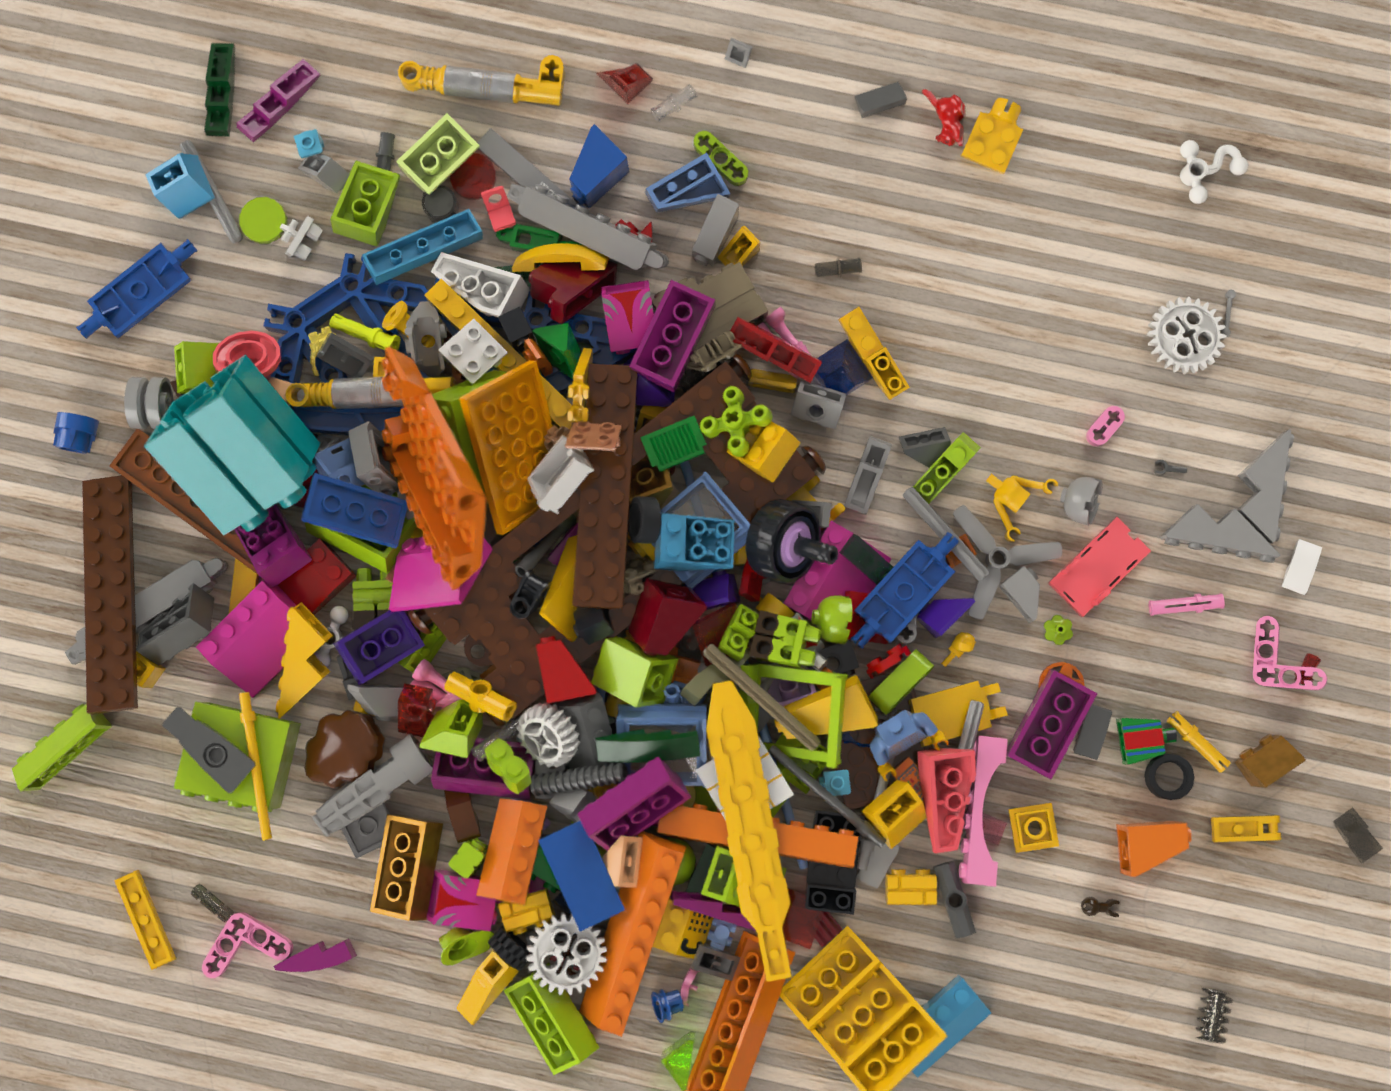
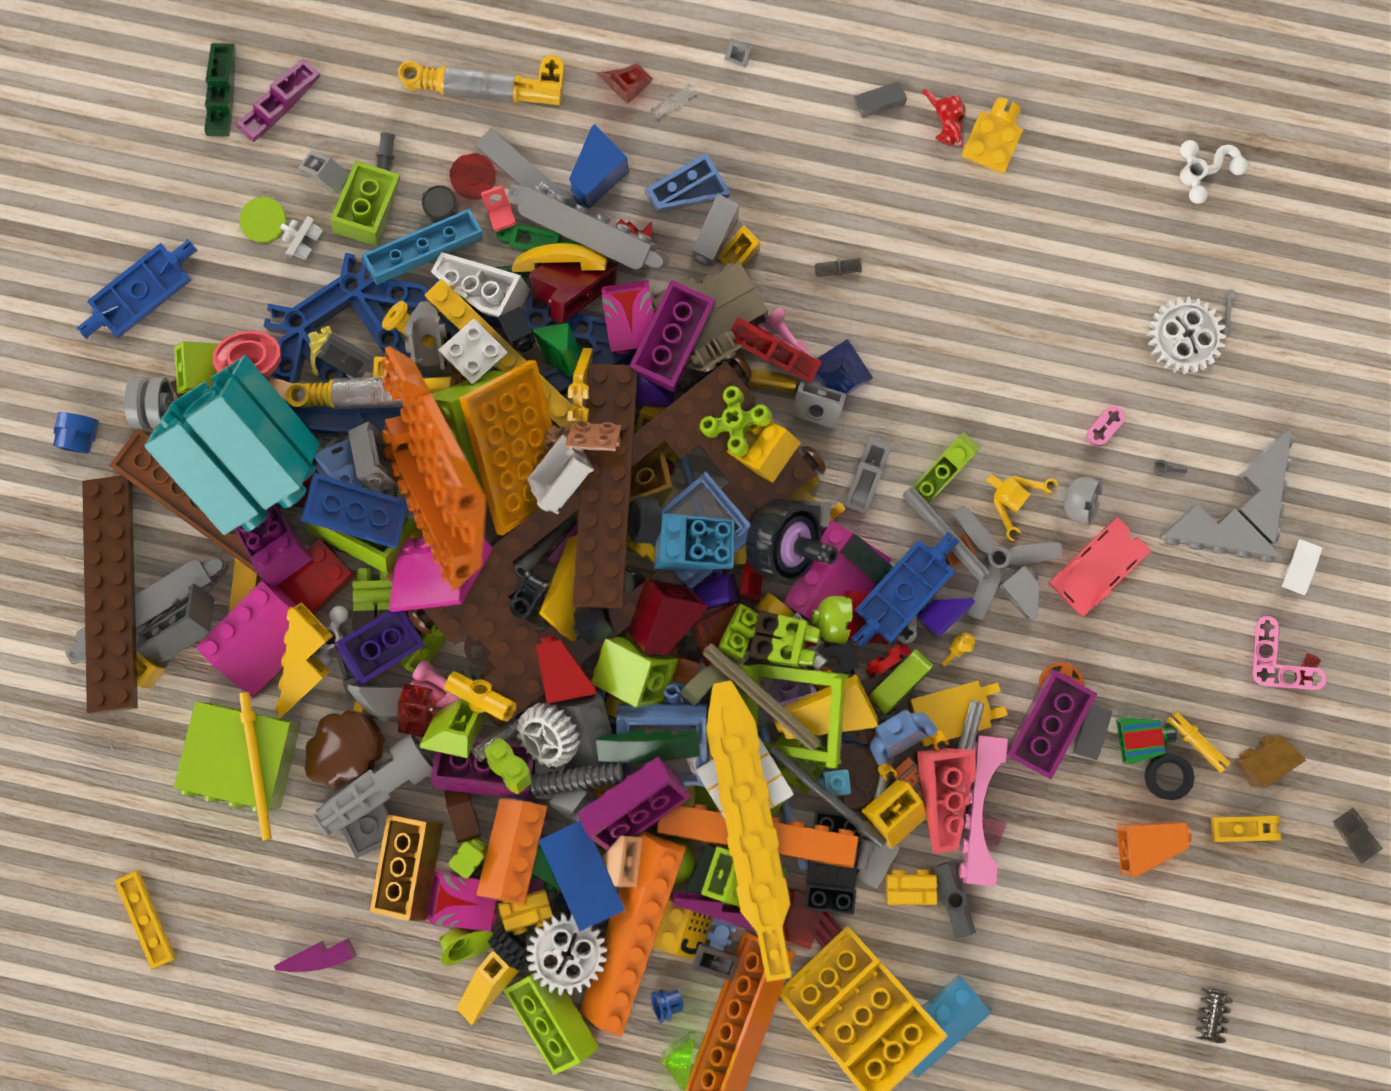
(59, 749): lime slope -> none
(180, 184): dark azure slope -> none
(210, 749): dark grey piece -> none
(211, 902): clear smoke axle -> none
(217, 203): light grey axle -> none
(246, 934): bright pink beam -> none
(309, 143): medium azure bracket -> none
(374, 337): neon yellow pin -> none
(437, 154): yellowish green slope -> none
(533, 352): orange slope -> none
(634, 572): dark tan hinge -> none
(674, 444): green window -> none
(686, 985): bright pink piece -> none
(737, 165): lime beam -> none
(873, 354): yellow slope -> none
(925, 445): dark grey slope -> none
(1022, 817): yellow piece -> none
(1052, 632): lime plant -> none
(1093, 906): dark brown arm -> none
(1214, 602): bright pink pin -> none

